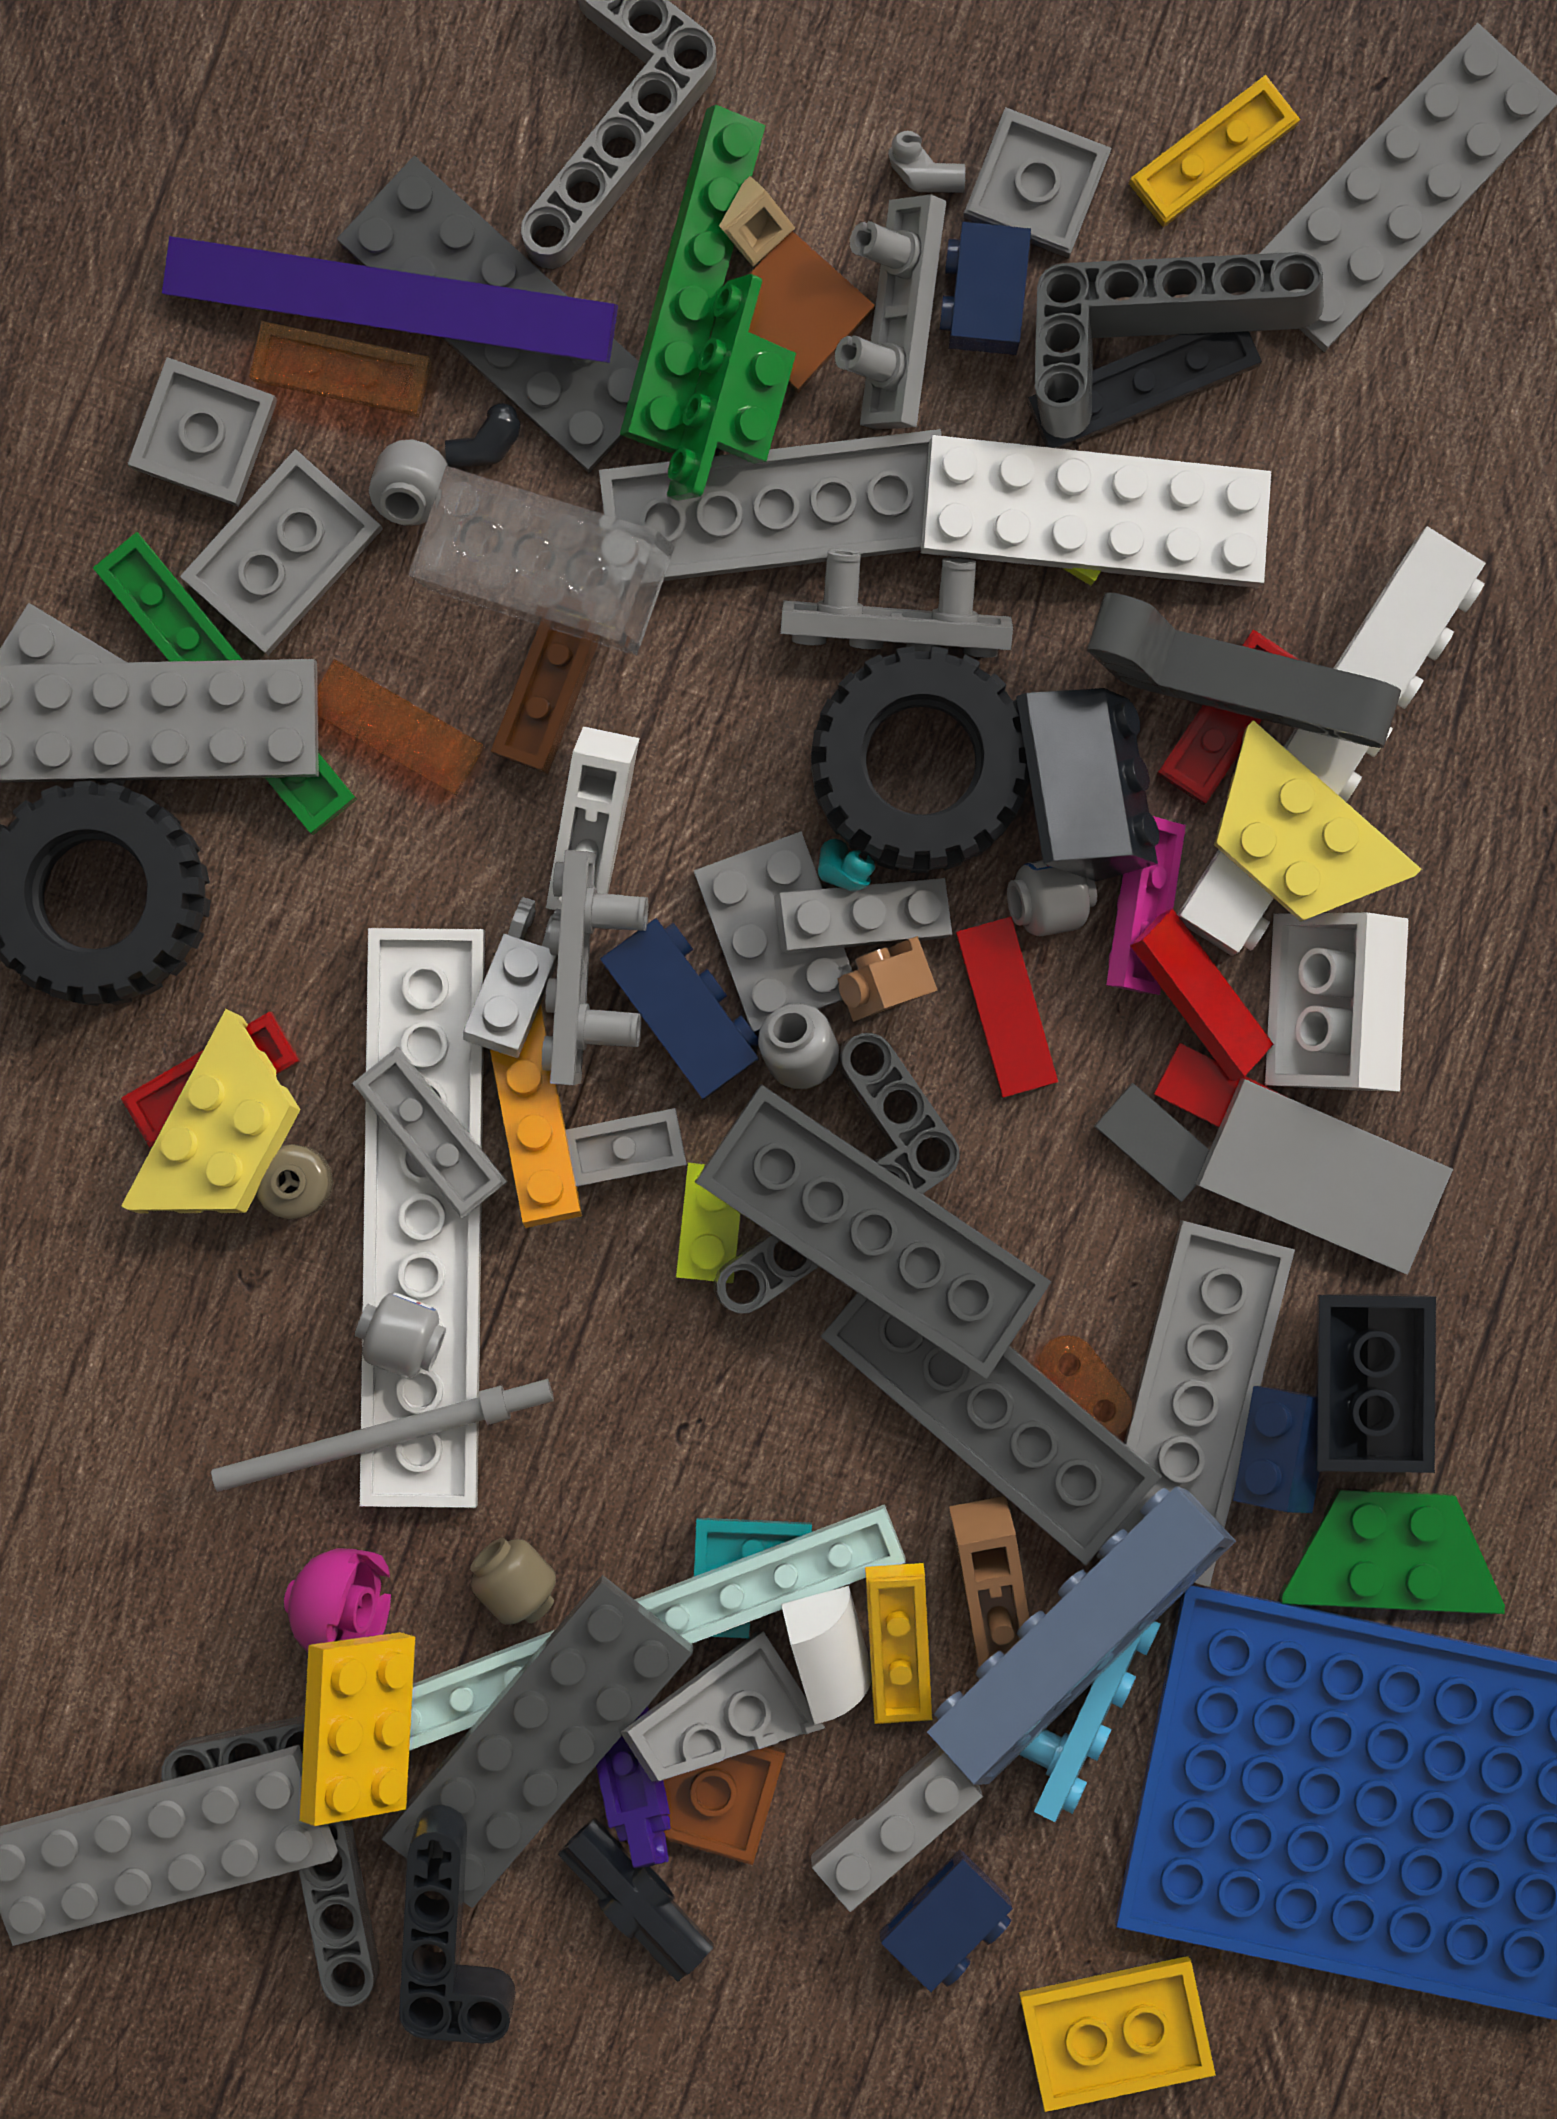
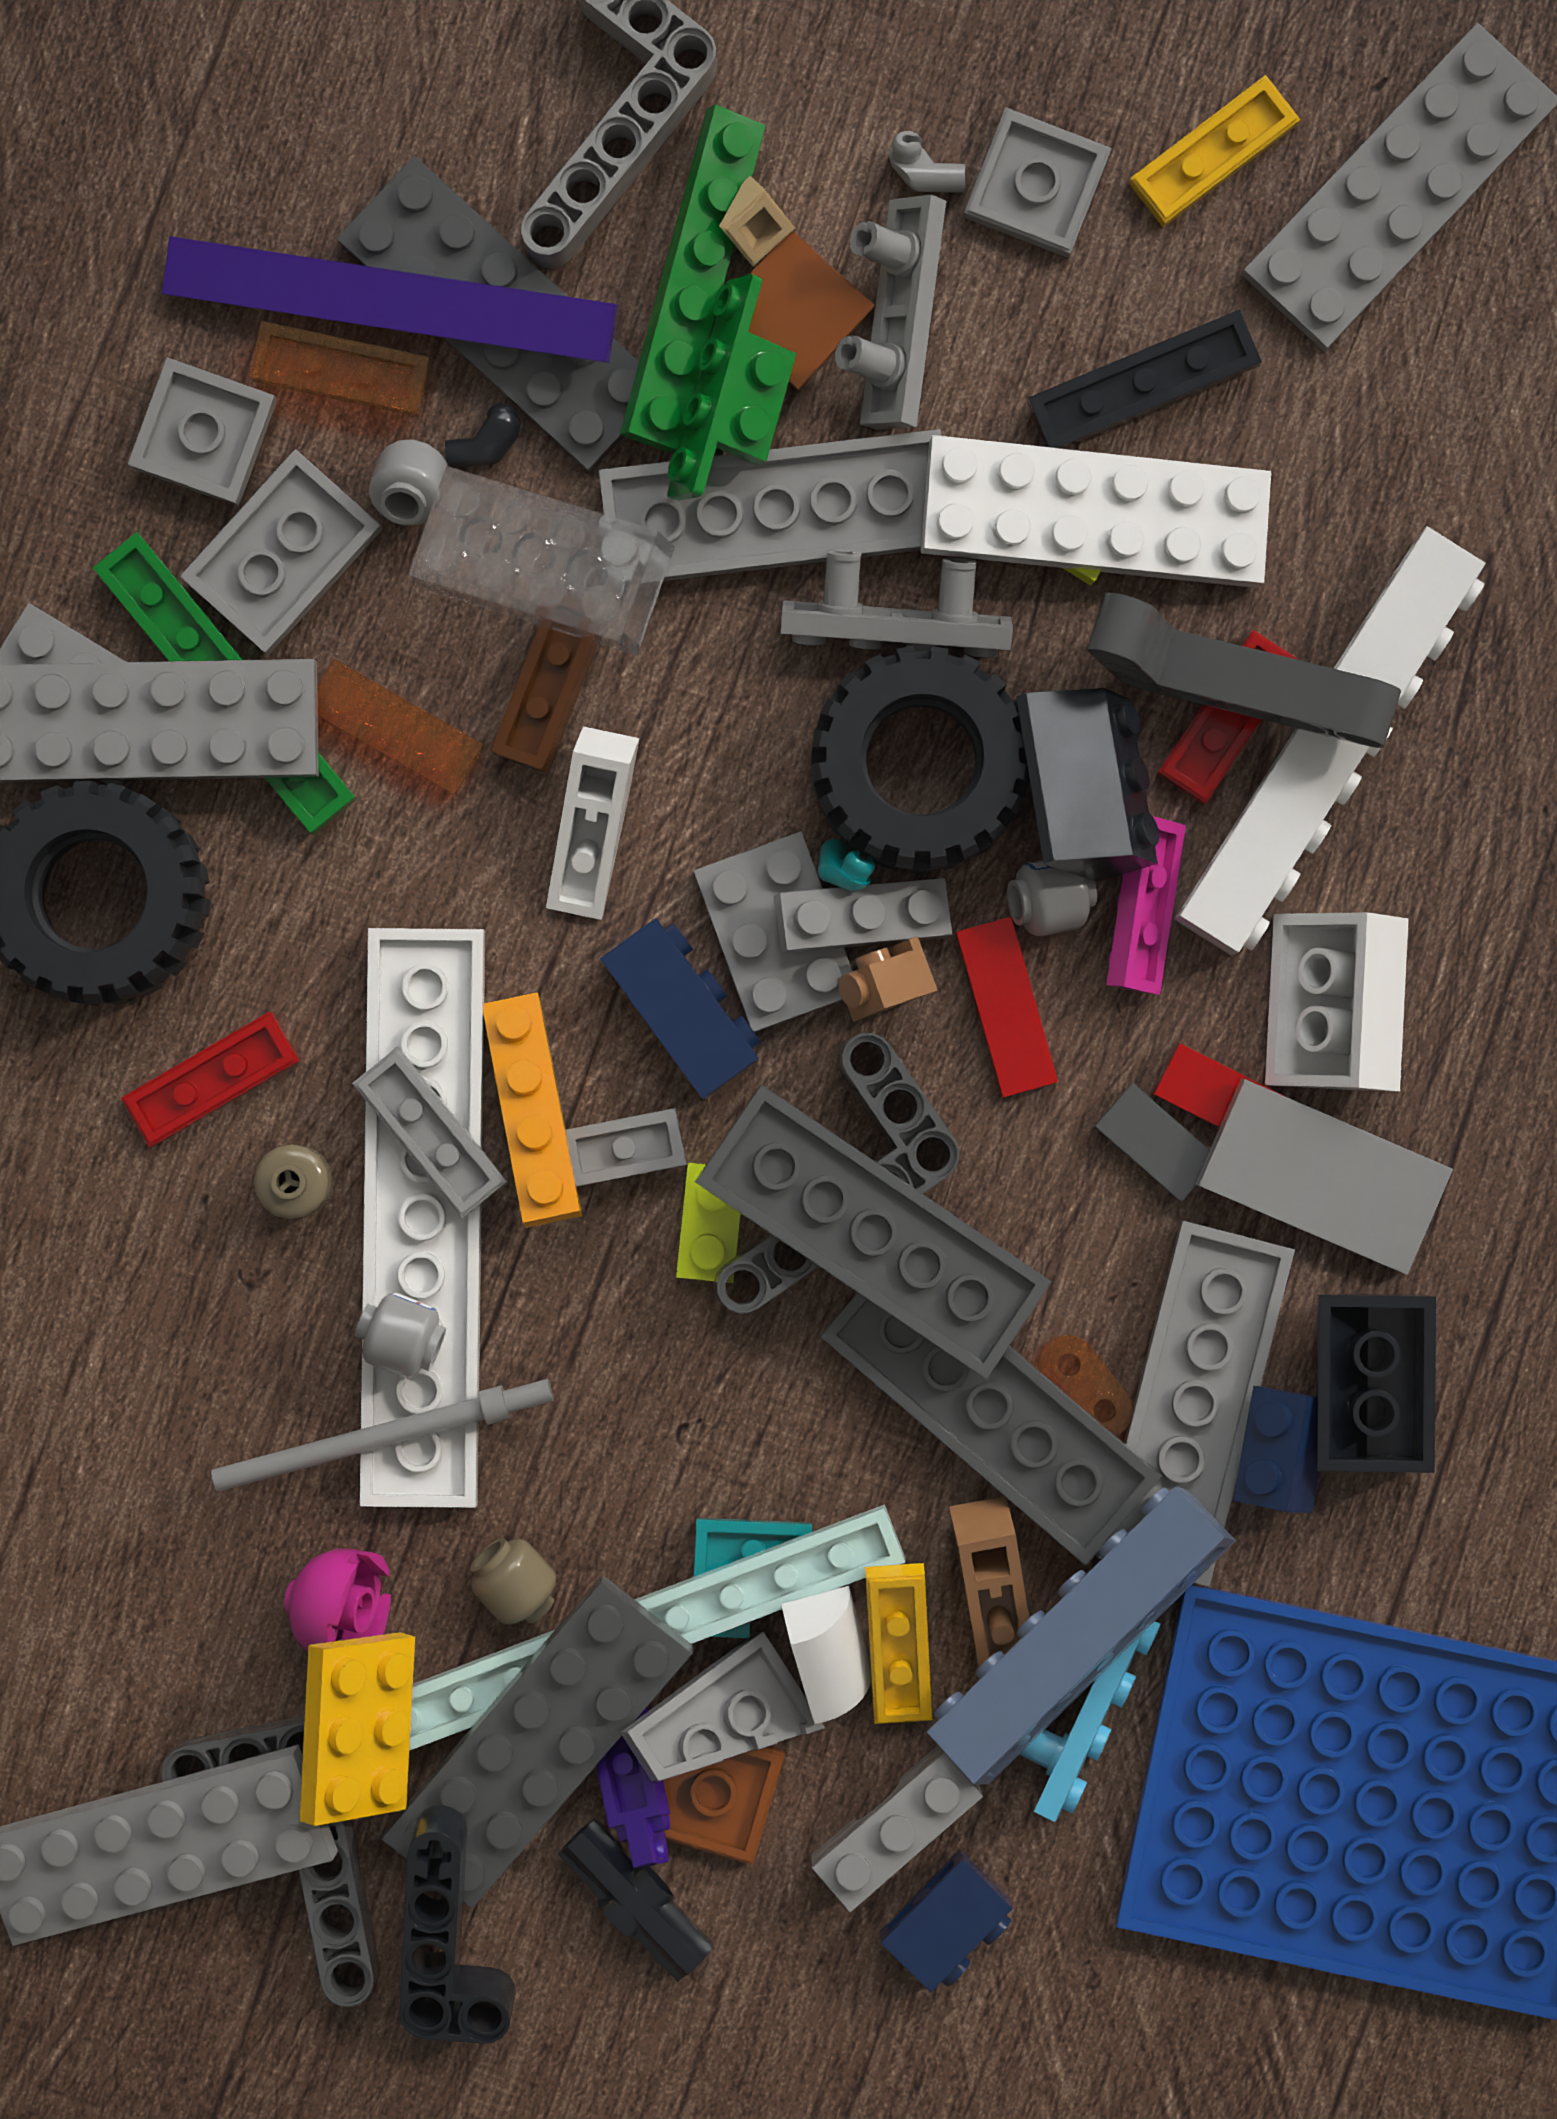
(218, 1130): light yellow wing -> none
(512, 987): light grey hinge -> none
(567, 994): light grey plate -> none
(798, 1046): light grey head -> none
(988, 288): dark blue brick -> none
(1117, 2033): yellow plate -> none
(1157, 312): dark grey beam -> none
(1202, 995): red tile -> none
(1300, 834): light yellow wing -> none
(1394, 1555): green wing -> none

